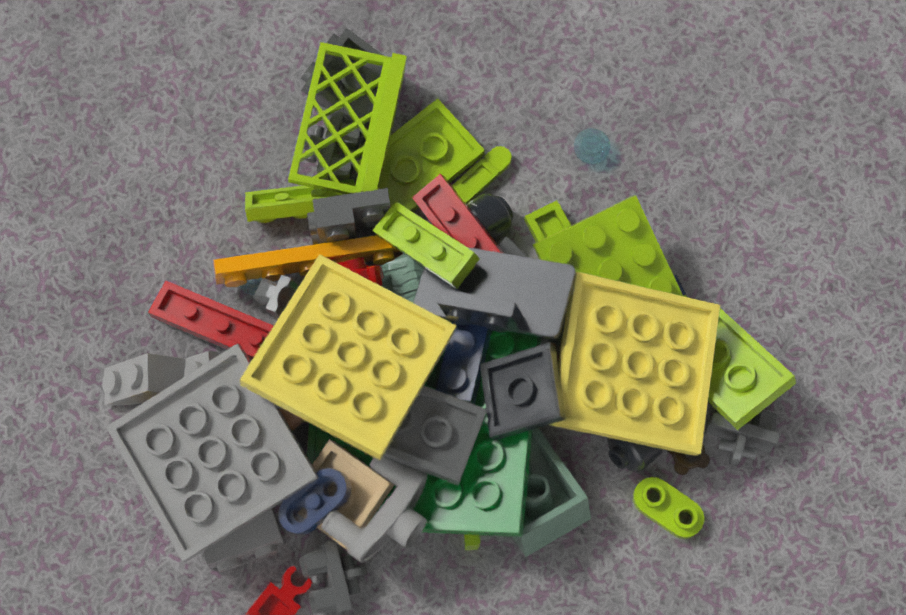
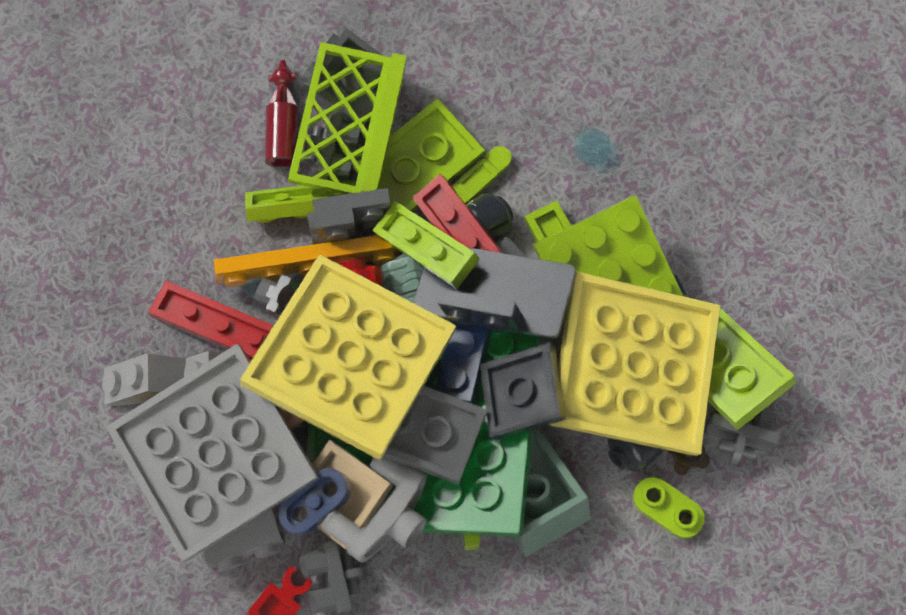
(281, 119): none -> dark red wheel

